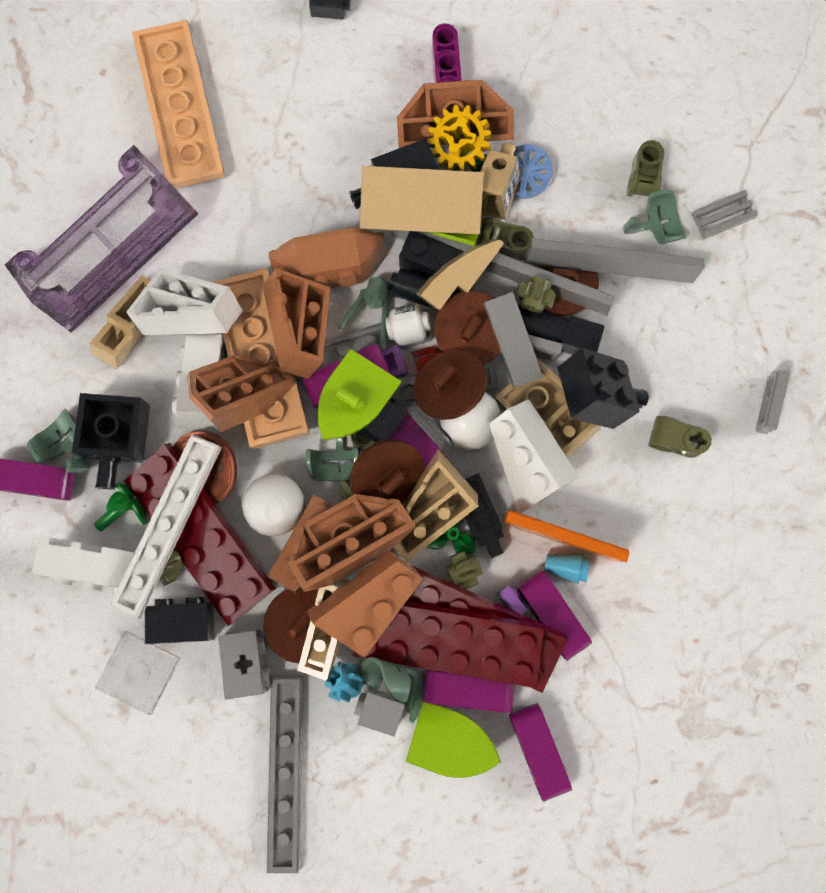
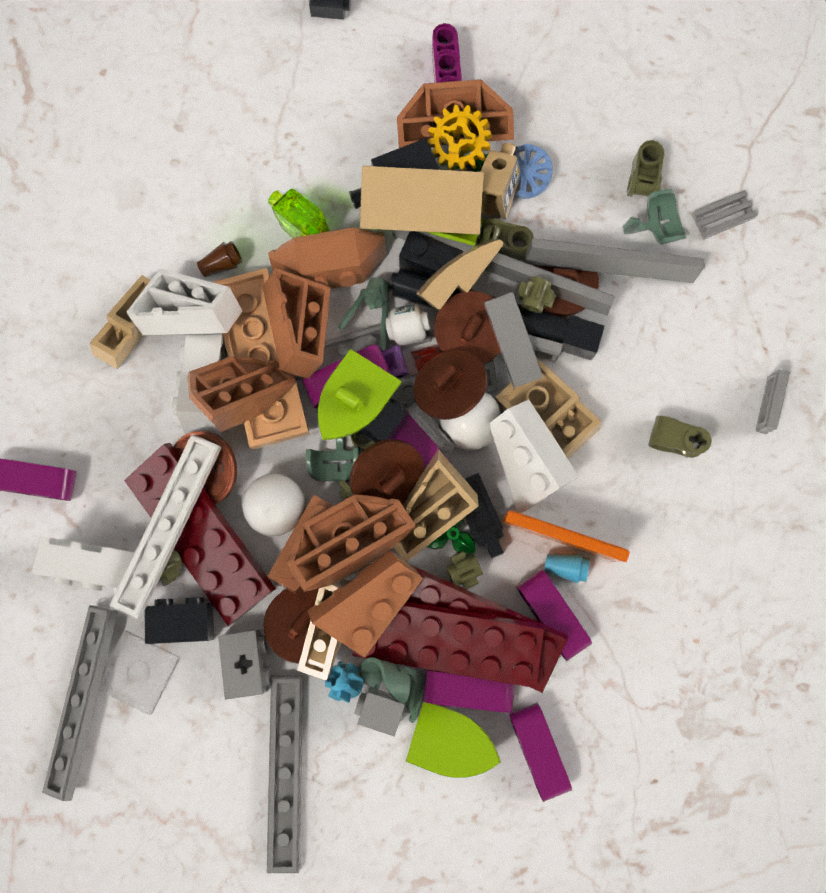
(41, 443): sand green helmet -> none
(80, 703): none -> light grey tile
(104, 244): windscreen -> none
(111, 432): black brick -> none
(118, 504): green plant -> none
(178, 104): light nougat plate -> none
(221, 259): none -> reddish brown cone
(297, 214): none -> clear neon green torso
(512, 599): medium lavender tile -> none
(599, 389): black brick -> none

